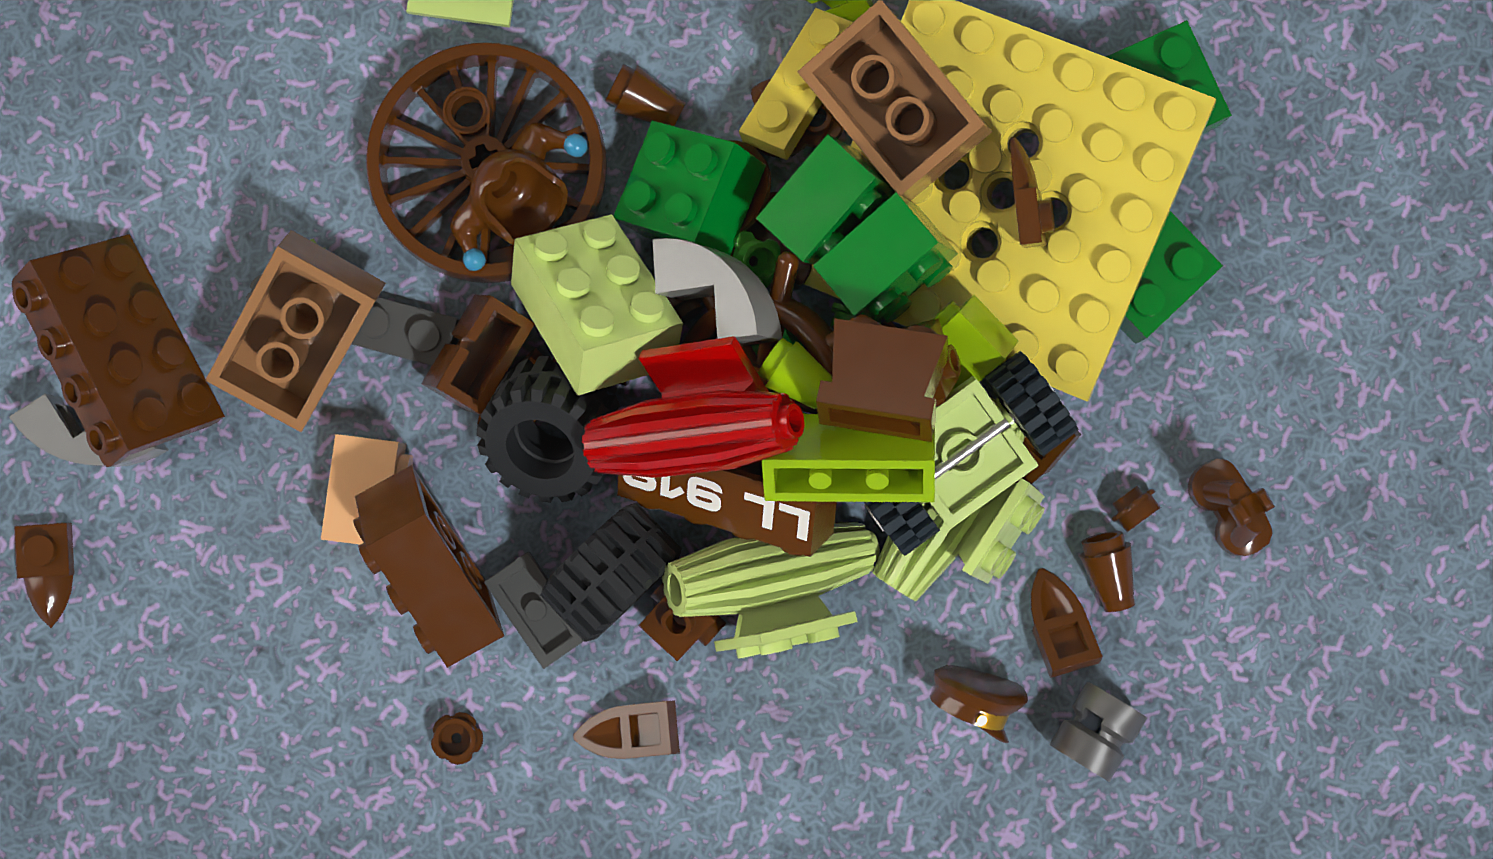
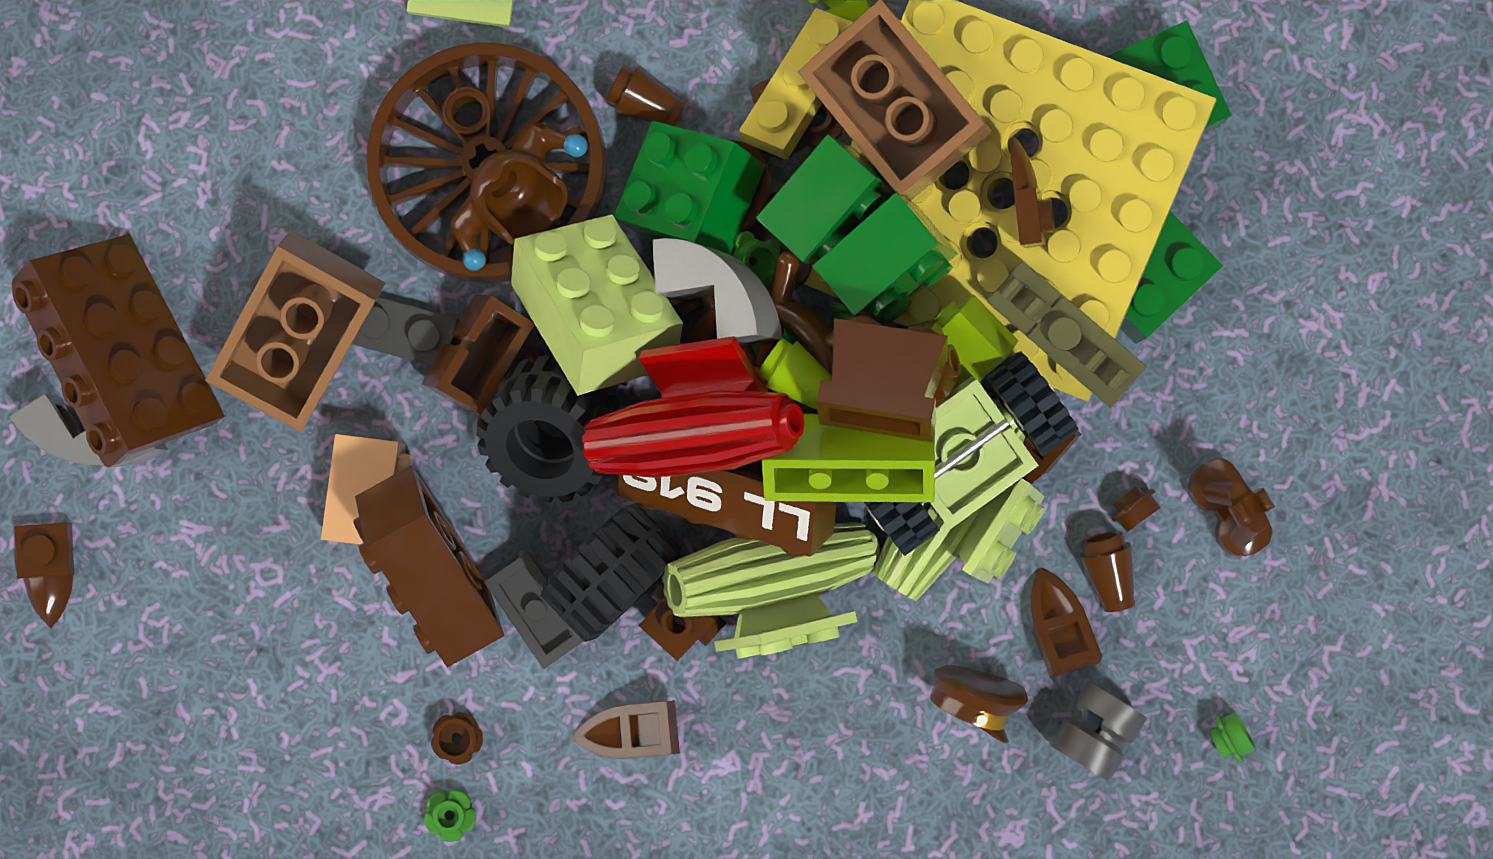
(457, 802): none -> bright green plate
(1067, 334): none -> olive plate
(1232, 737): none -> bright green plate

